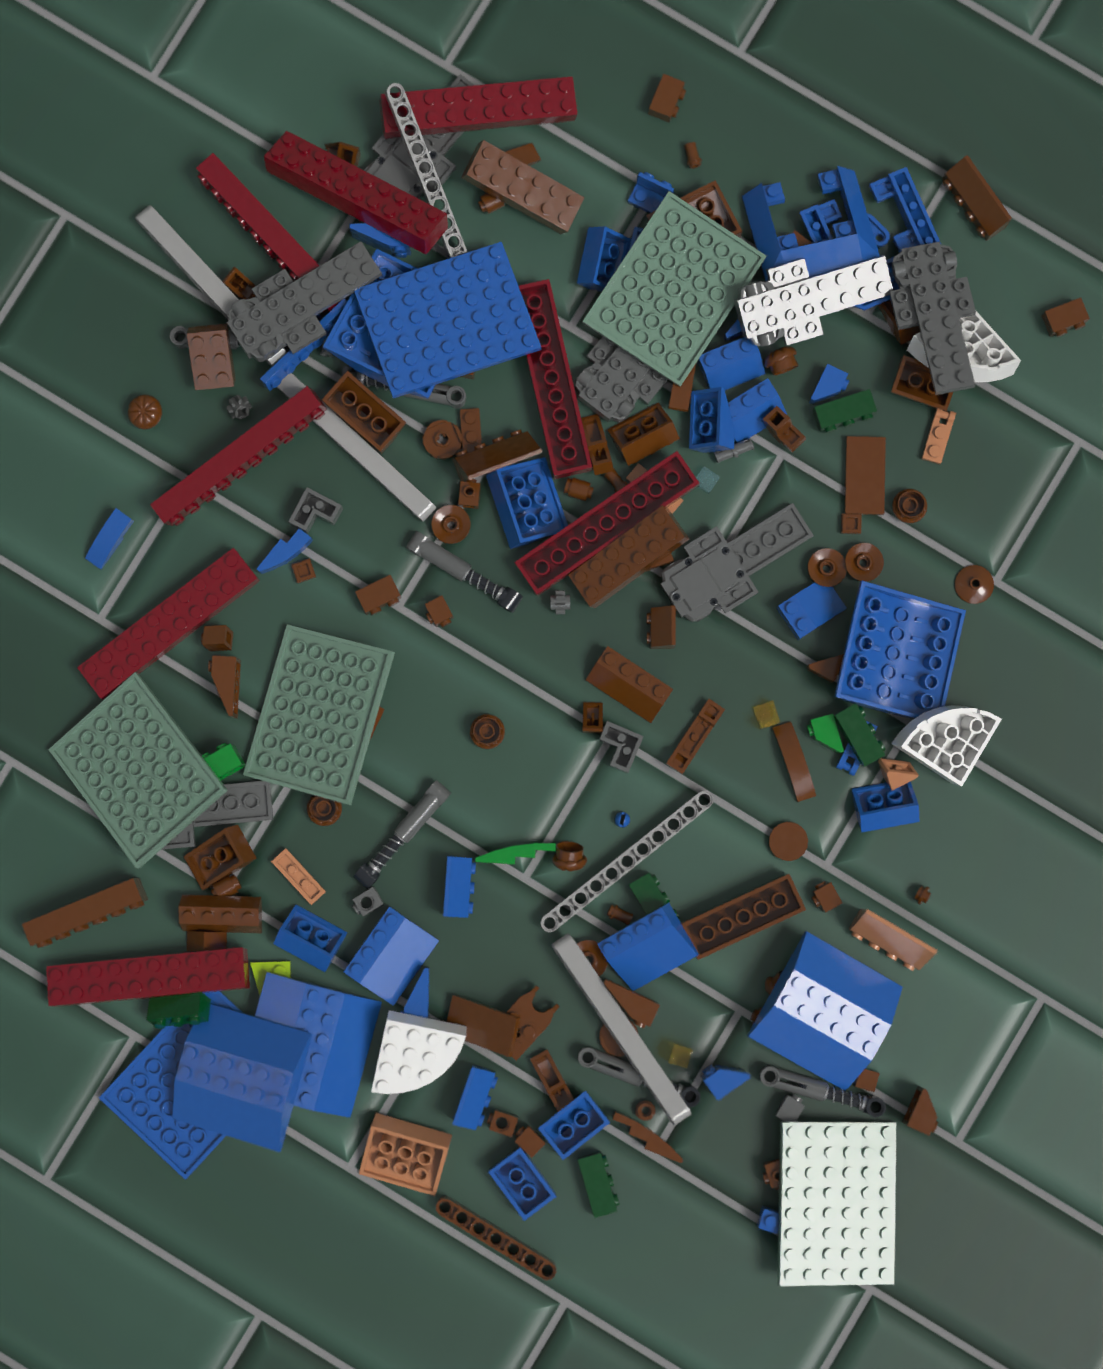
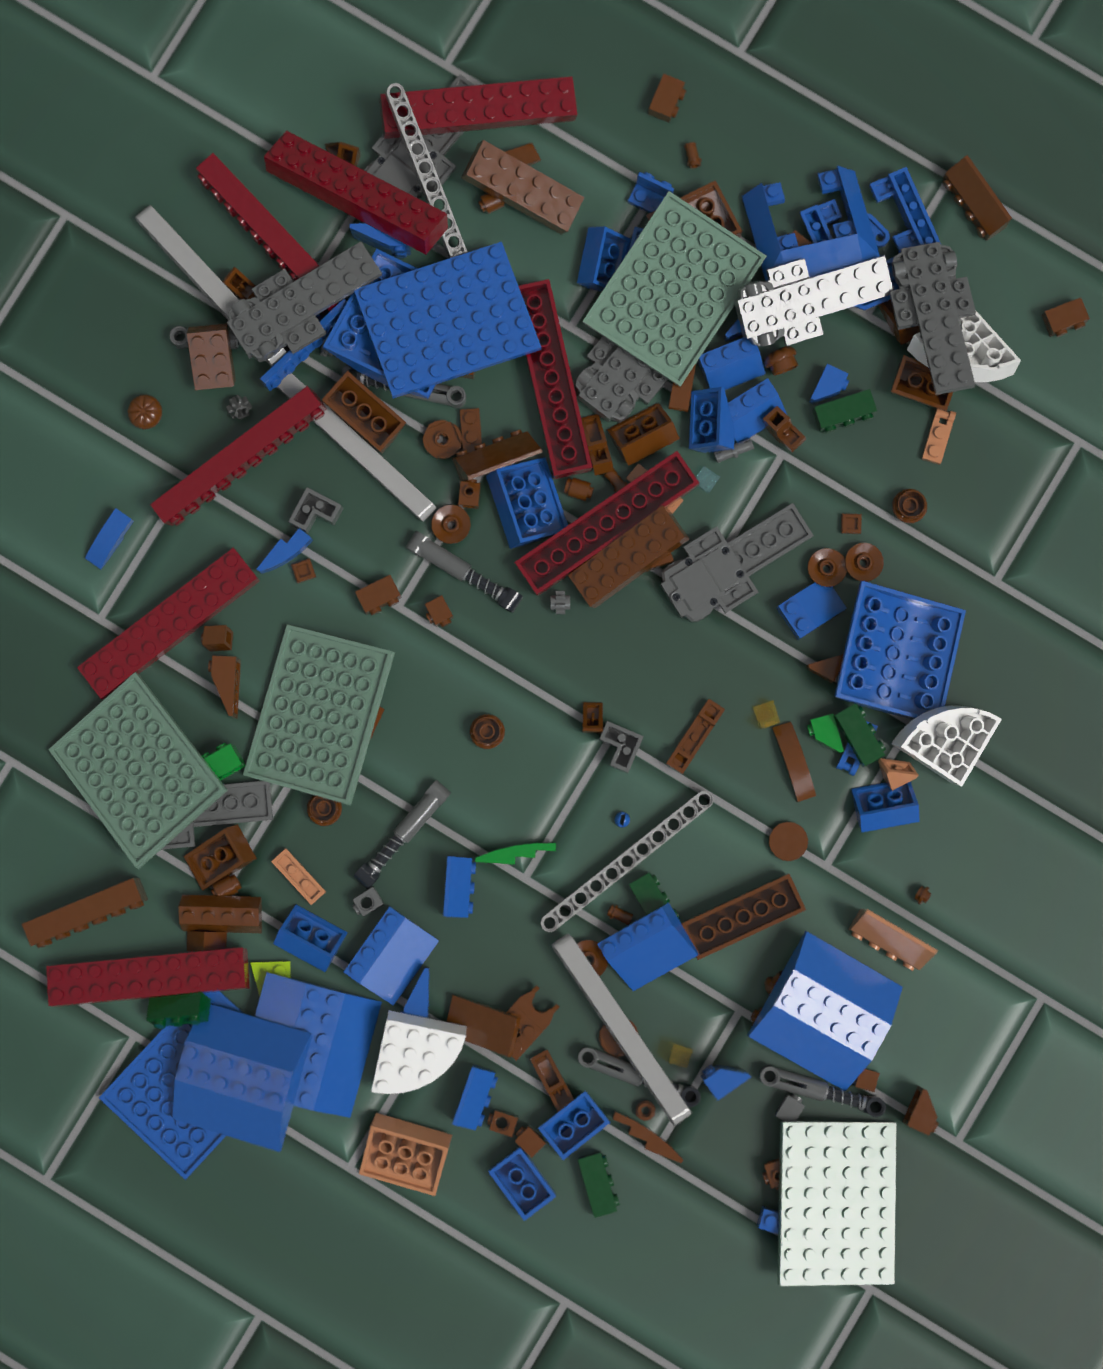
(502, 1246): reddish brown beam -> none
(569, 856): reddish brown piece -> none
(629, 684): reddish brown slope -> none
(637, 1006): reddish brown slope -> none
(662, 627): reddish brown slope -> none
(826, 896): reddish brown brick -> none
(865, 475): reddish brown tile -> none
(967, 591): reddish brown dish -> none

